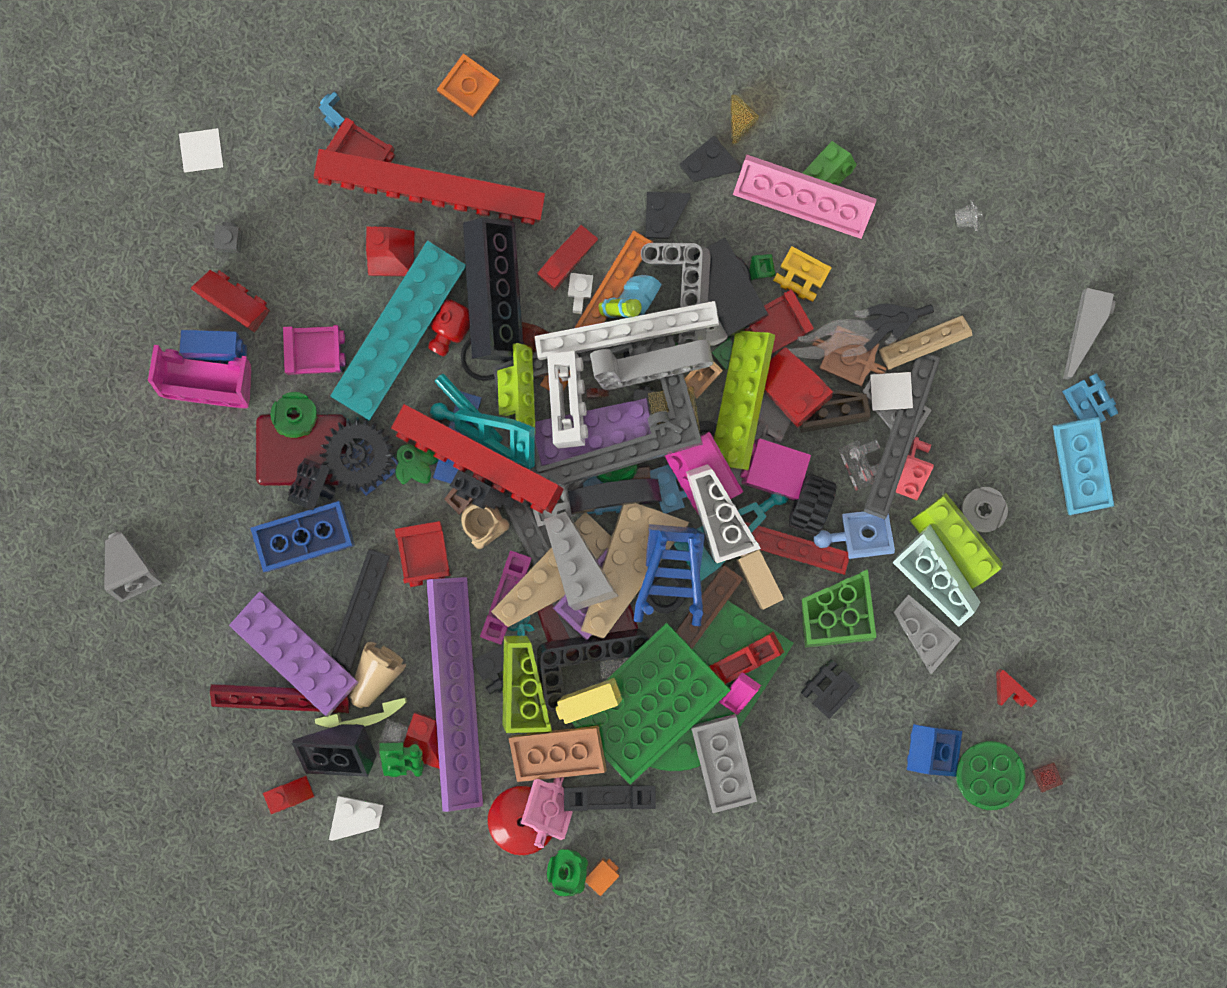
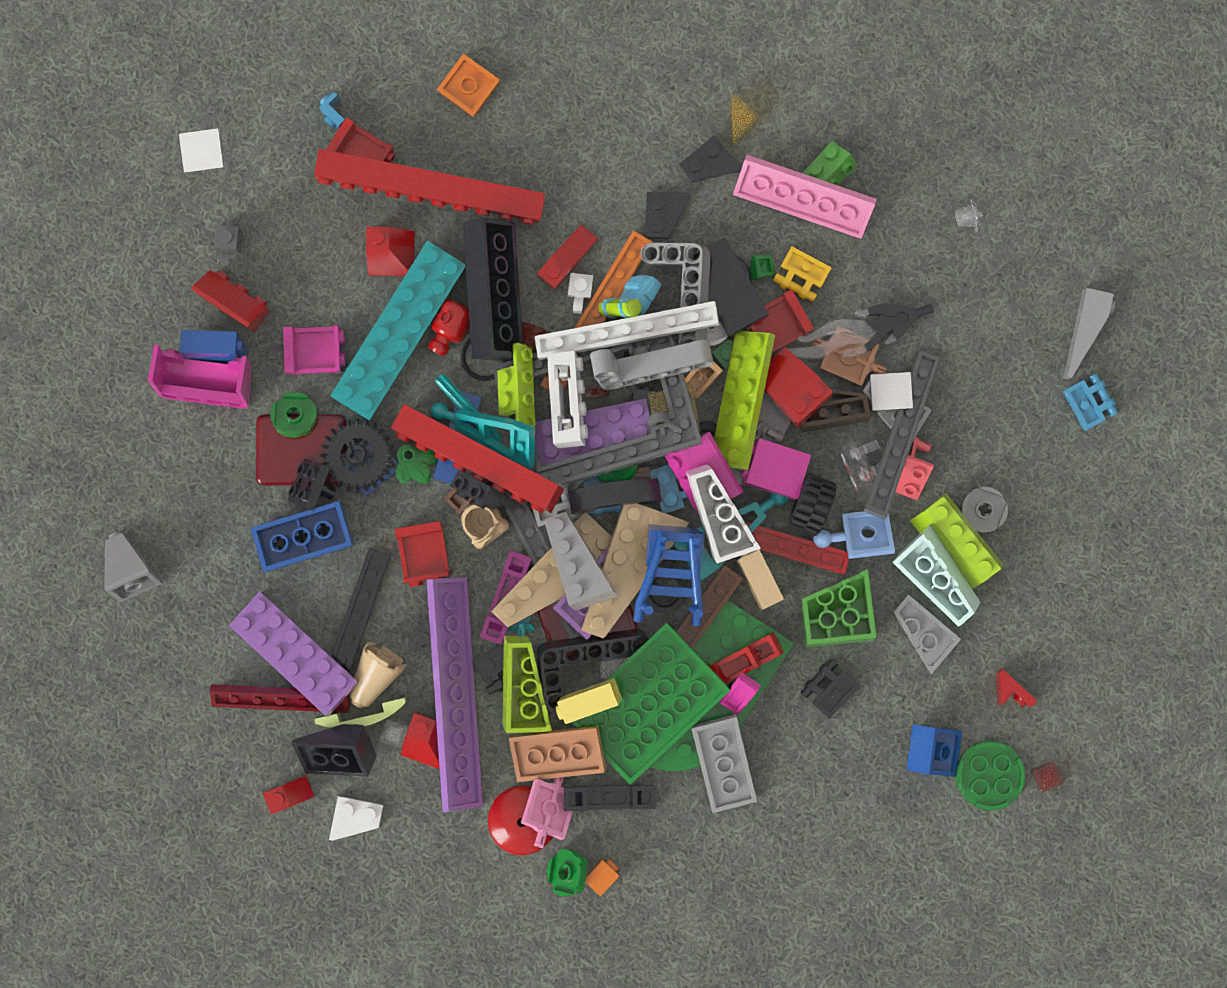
(398, 760): green plate -> none
(925, 342): tan tile -> none
(1083, 465): medium azure tile -> none

